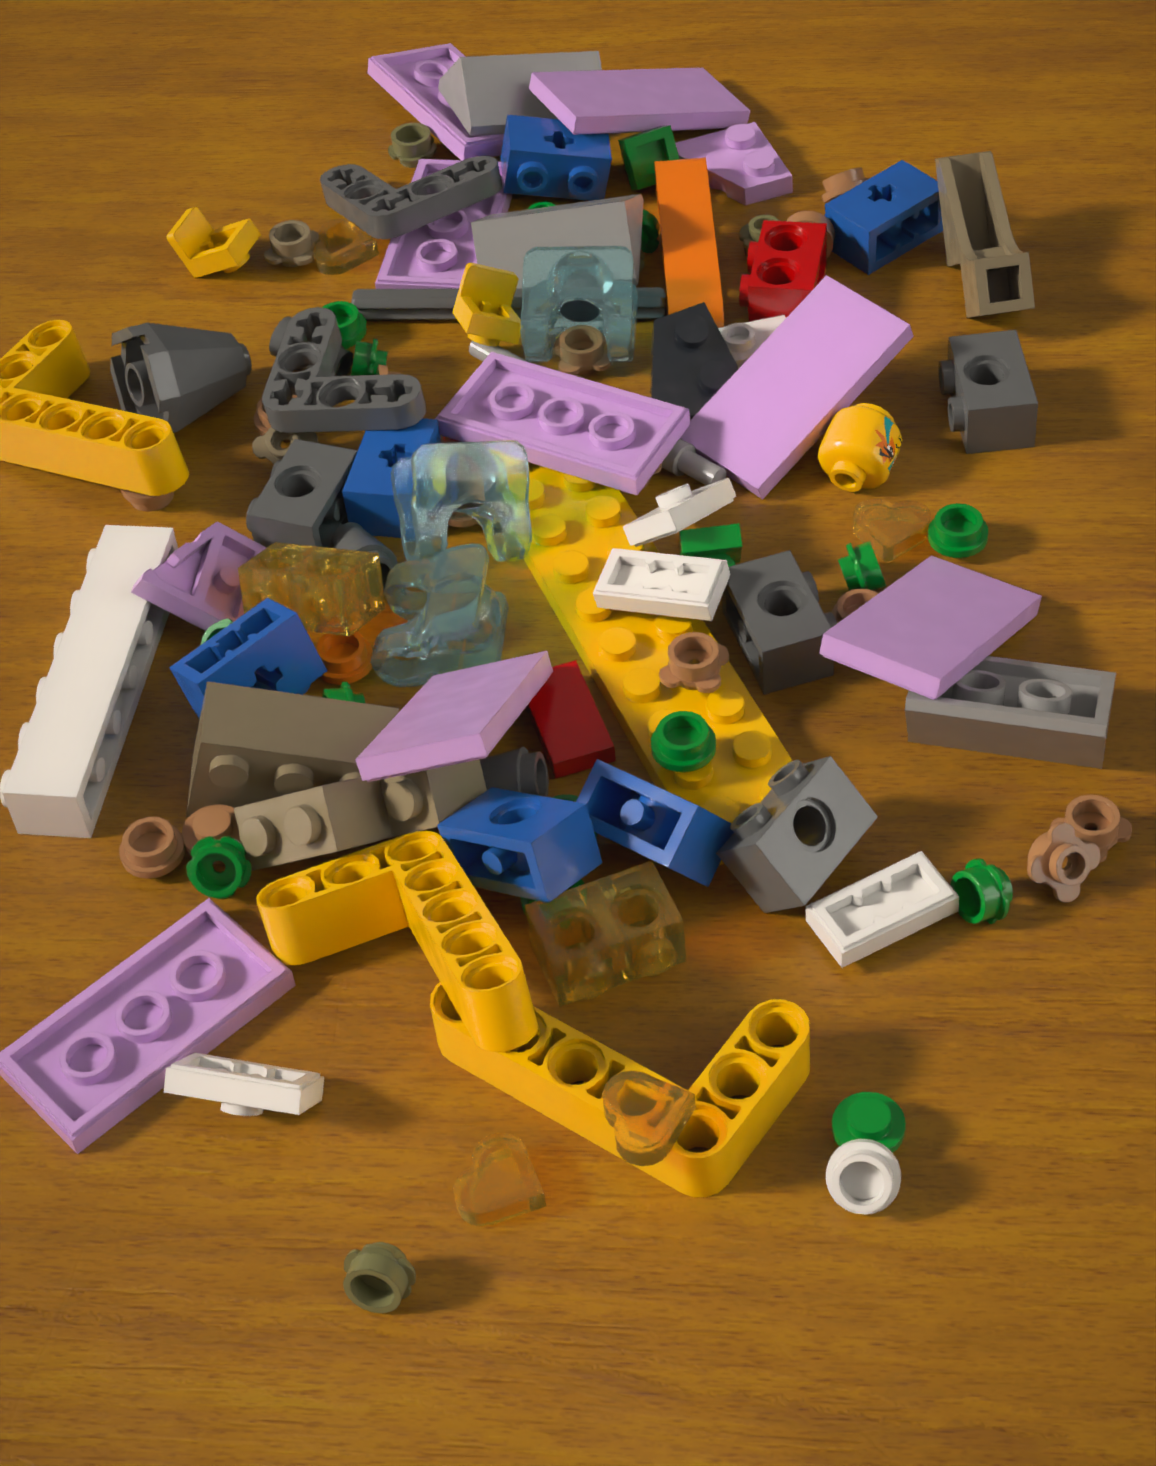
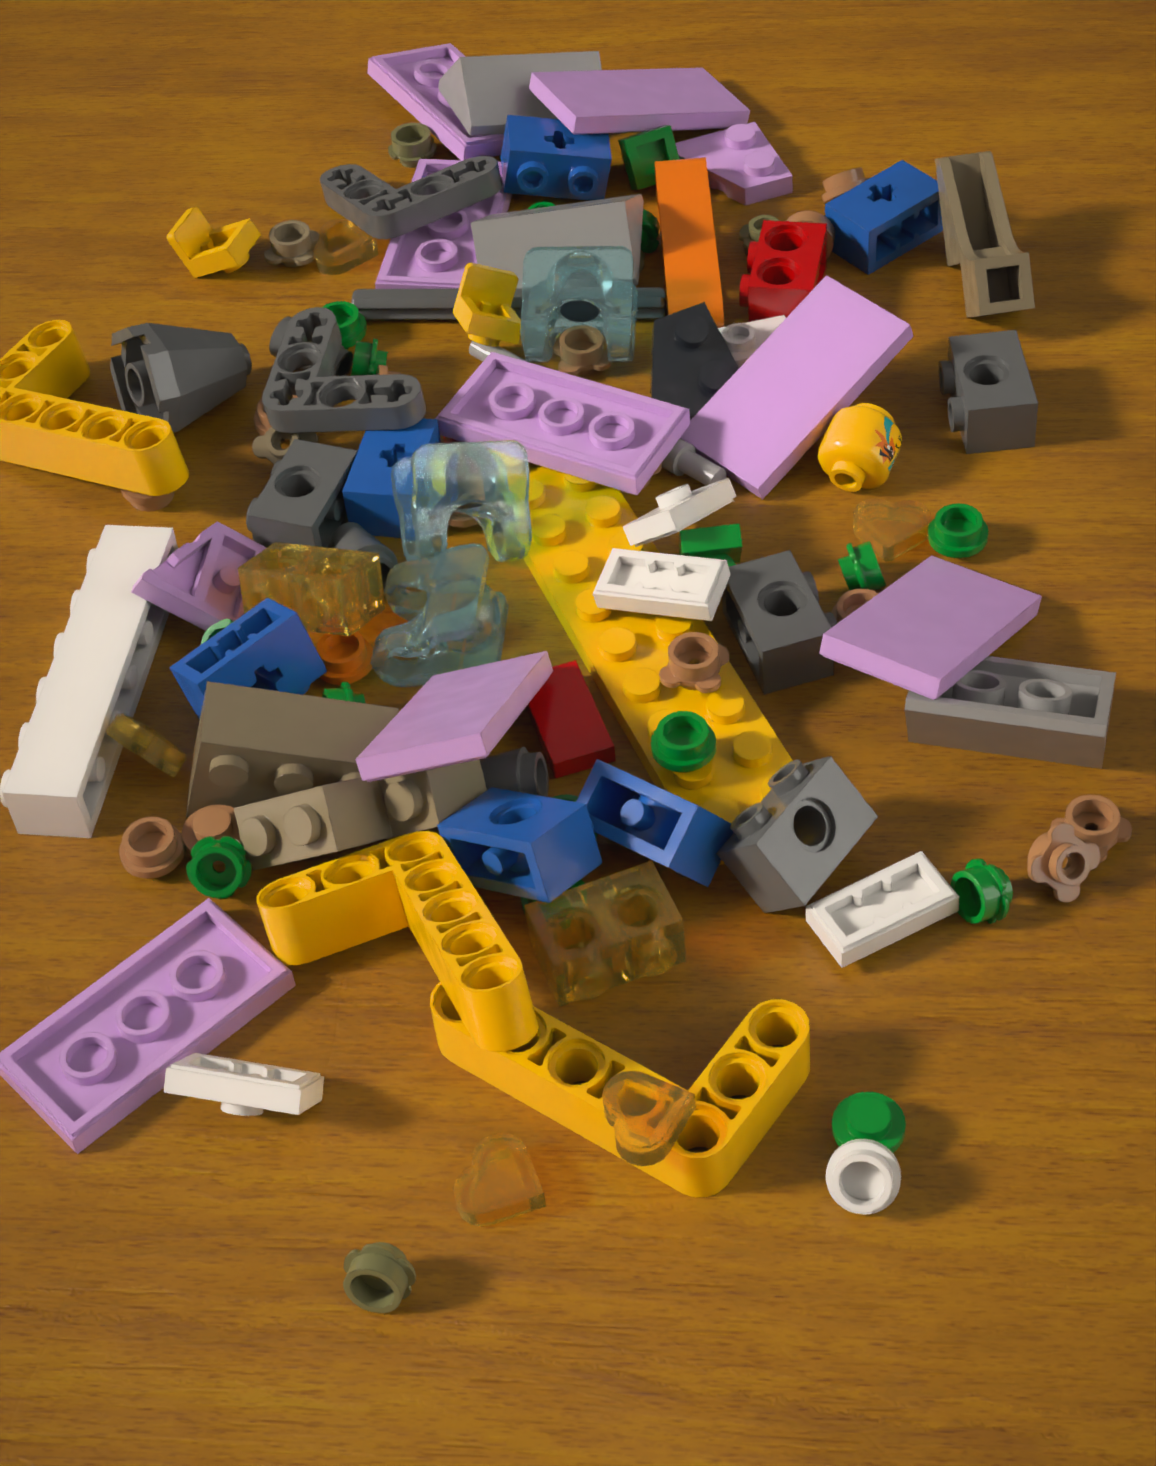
(147, 743): none -> clear yellow tile

